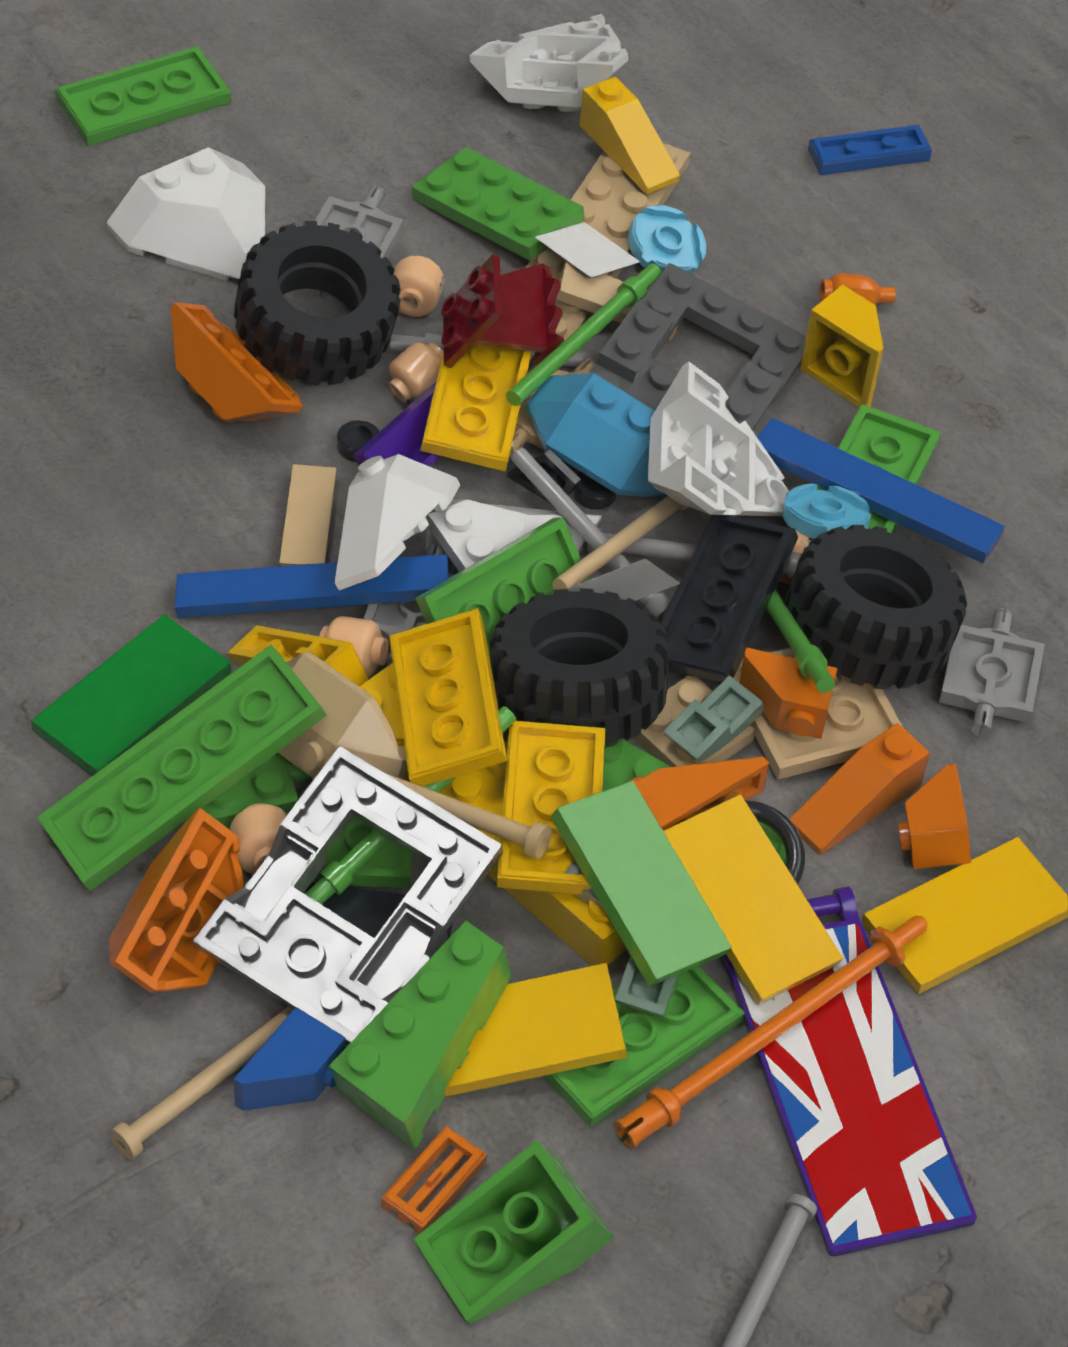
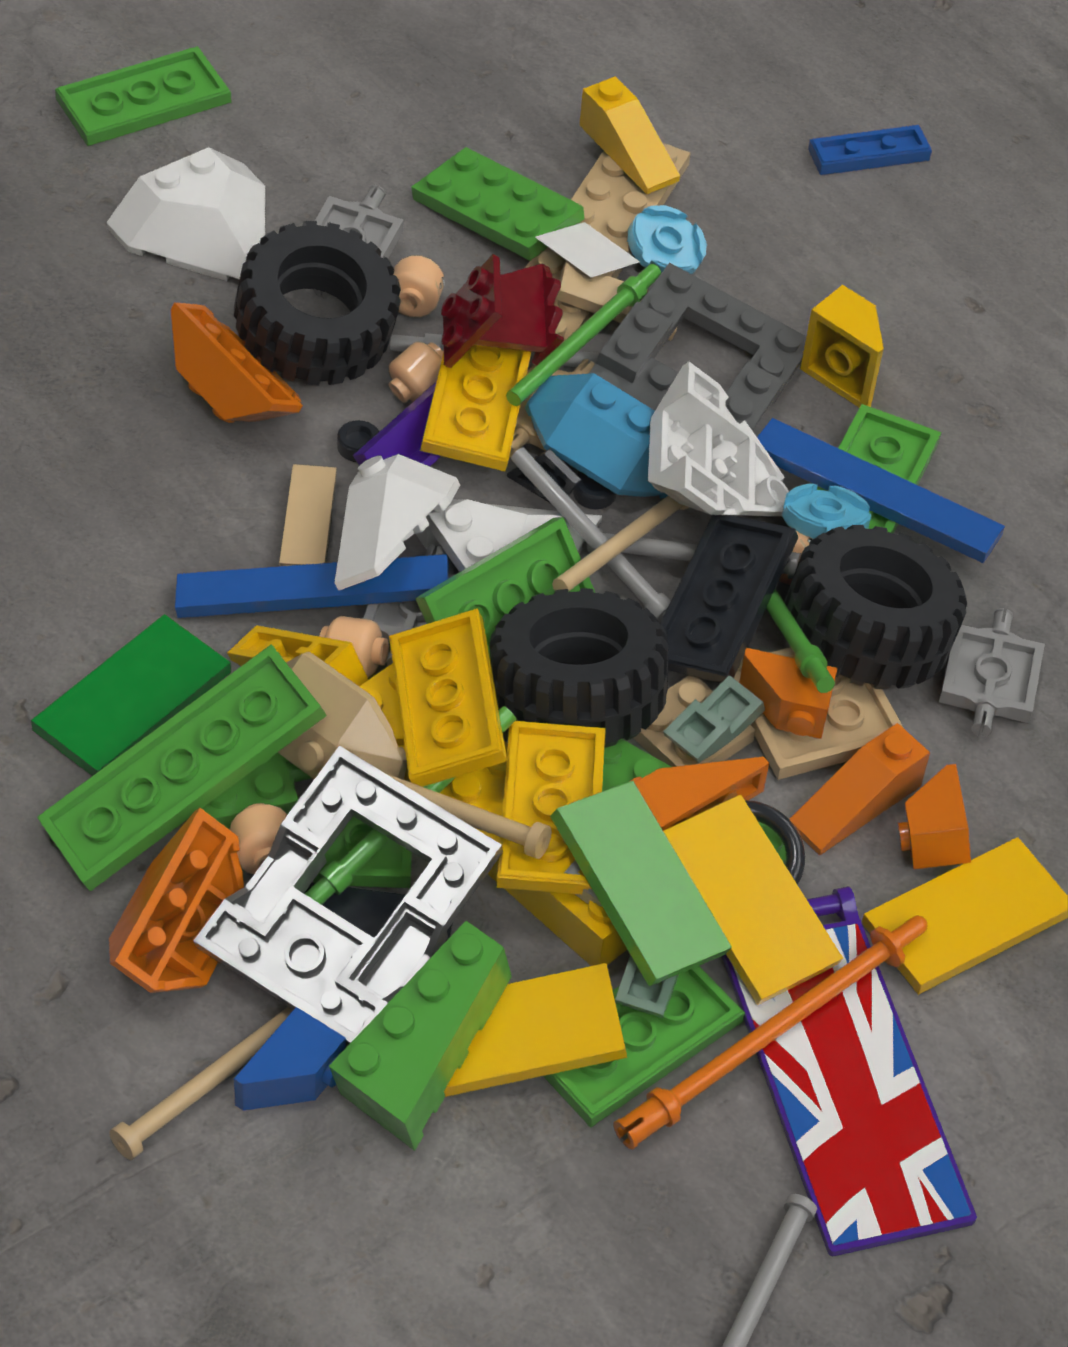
(409, 1211): orange tile -> none
(513, 1234): bright green slope -> none
(552, 63): white wedge -> none
(631, 581): white sticker -> none
(860, 284): orange plant -> none

